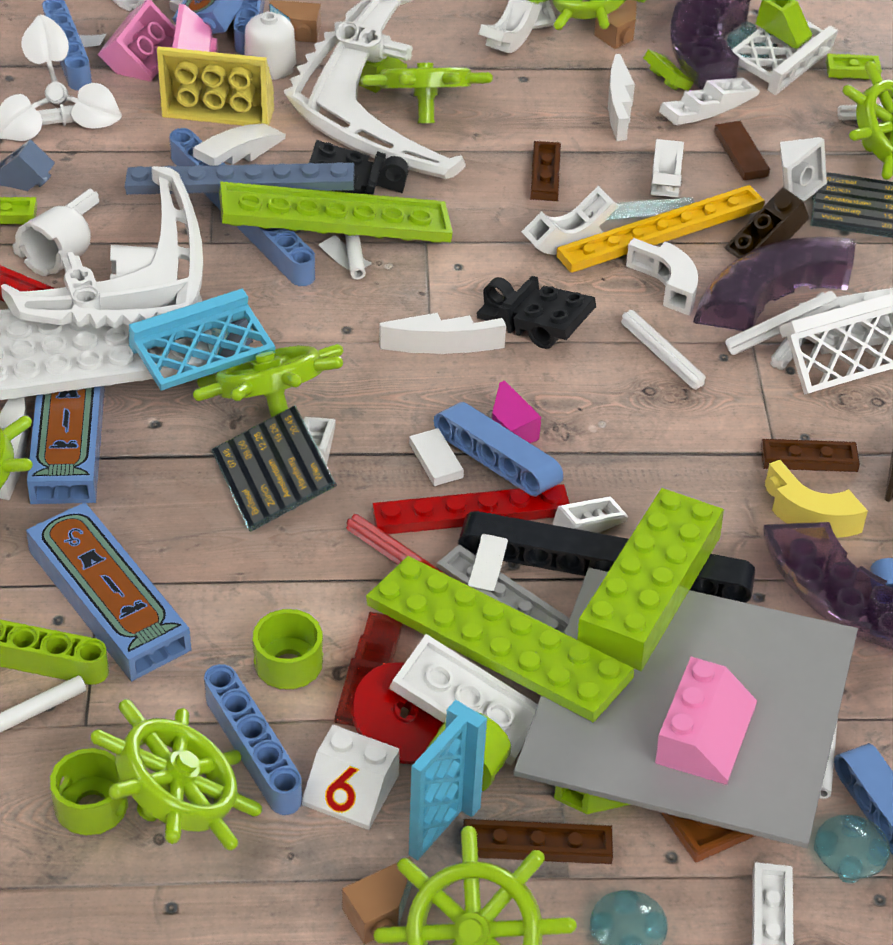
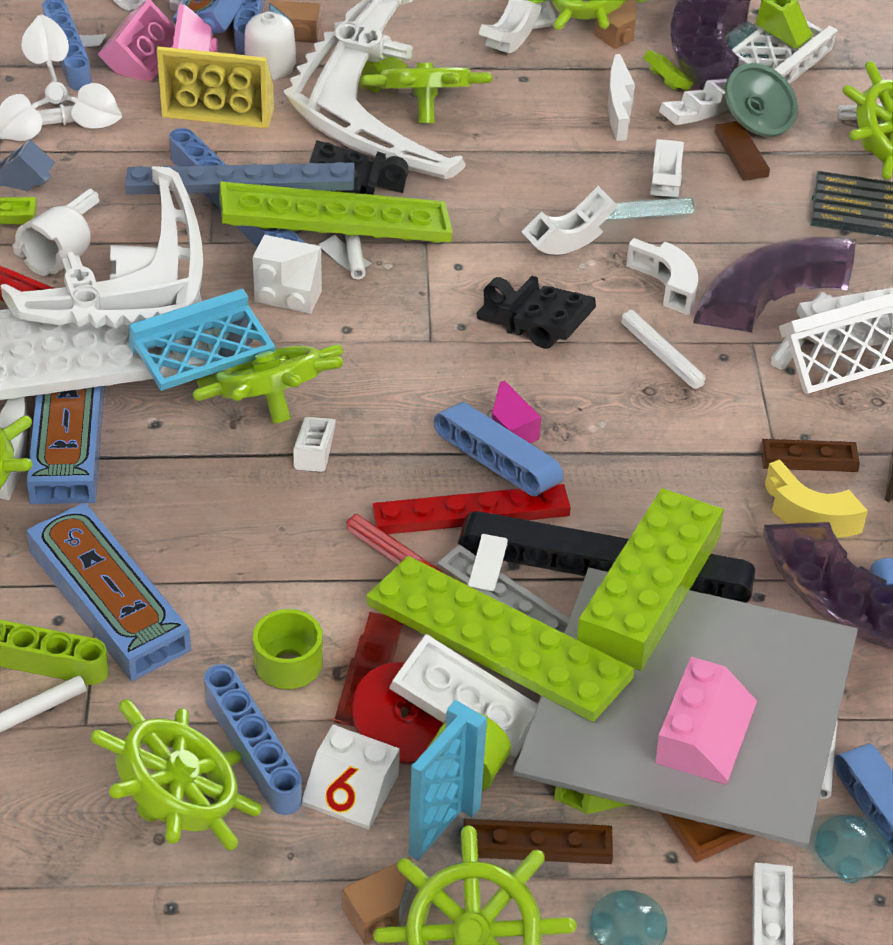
(85, 774): lime piece -> none
(238, 143): white slope -> none
(273, 468): piece -> none
(287, 274): none -> white slope
(436, 457): white tile -> none
(439, 336): white slope -> none
(545, 171): reddish brown tile -> none
(591, 515): white slope -> none
(660, 228): yellow plate -> none
(761, 99): none -> sand green dish
(771, 327): white axle -> none
(772, 224): dark brown slope -> none
(803, 166): white slope -> none
(849, 65): lime plate -> none

